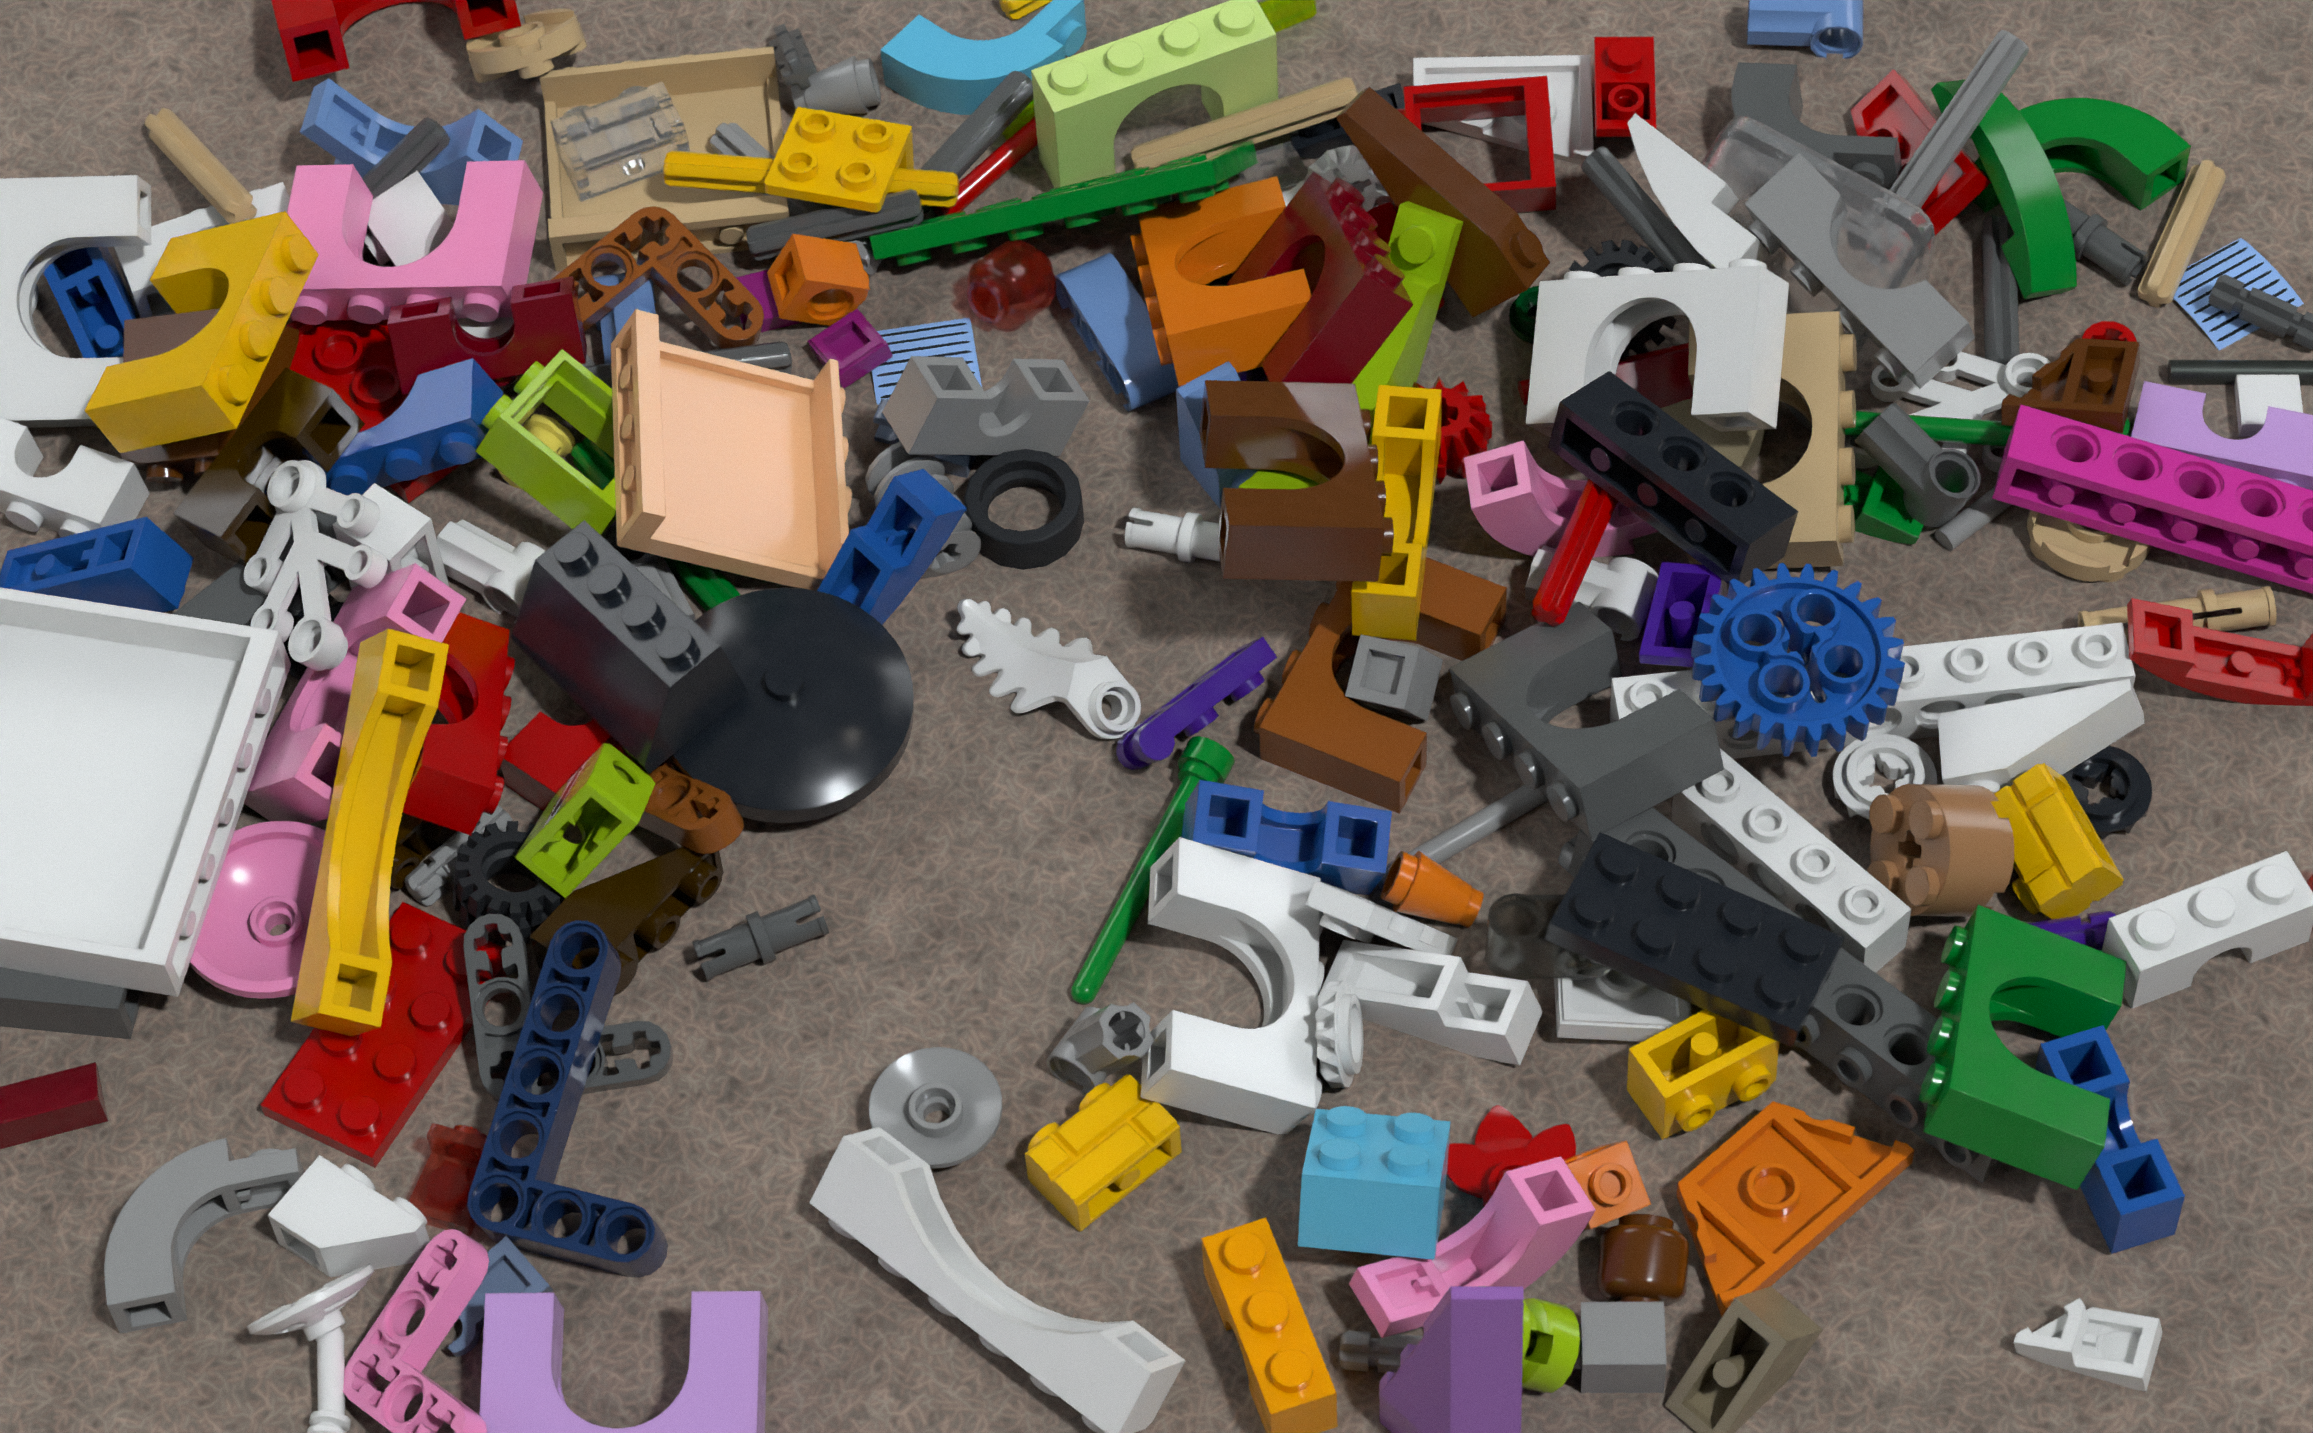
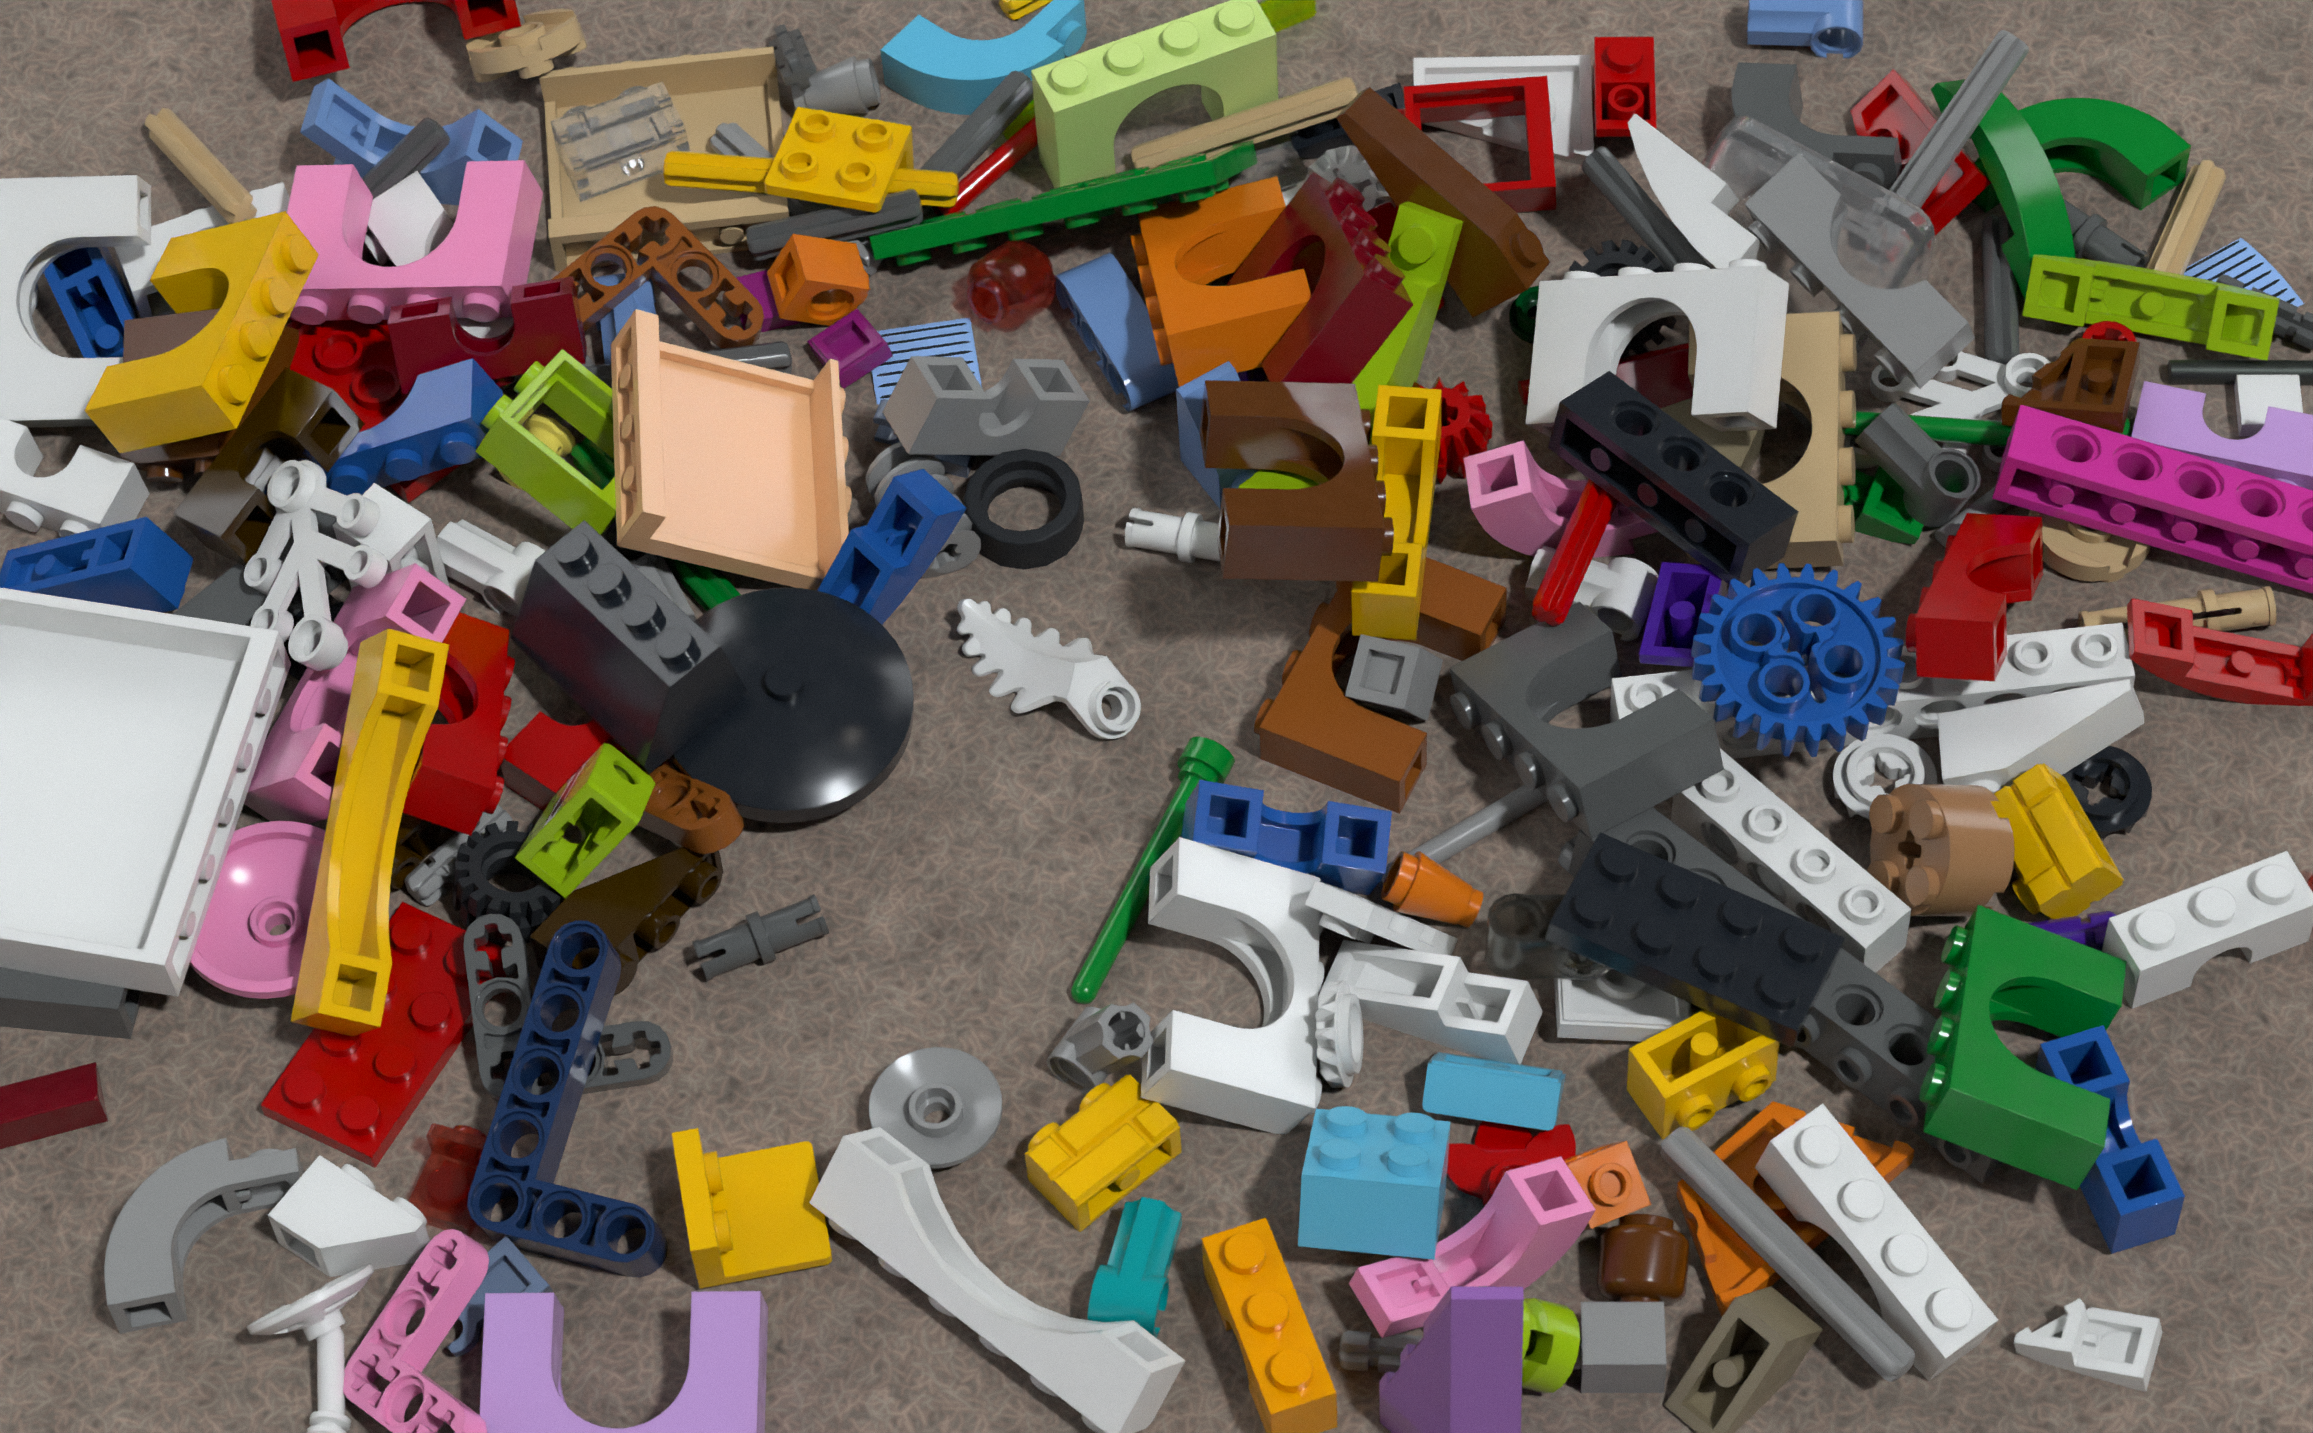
(750, 1210): none -> yellow bracket
(1137, 1271): none -> teal piece
(1193, 706): dark purple plate -> none
(1493, 1091): none -> medium azure slope
(1787, 1254): none -> light grey axle
(1918, 1288): none -> white arch
(1963, 612): none -> red arch
(2152, 304): none -> lime slope

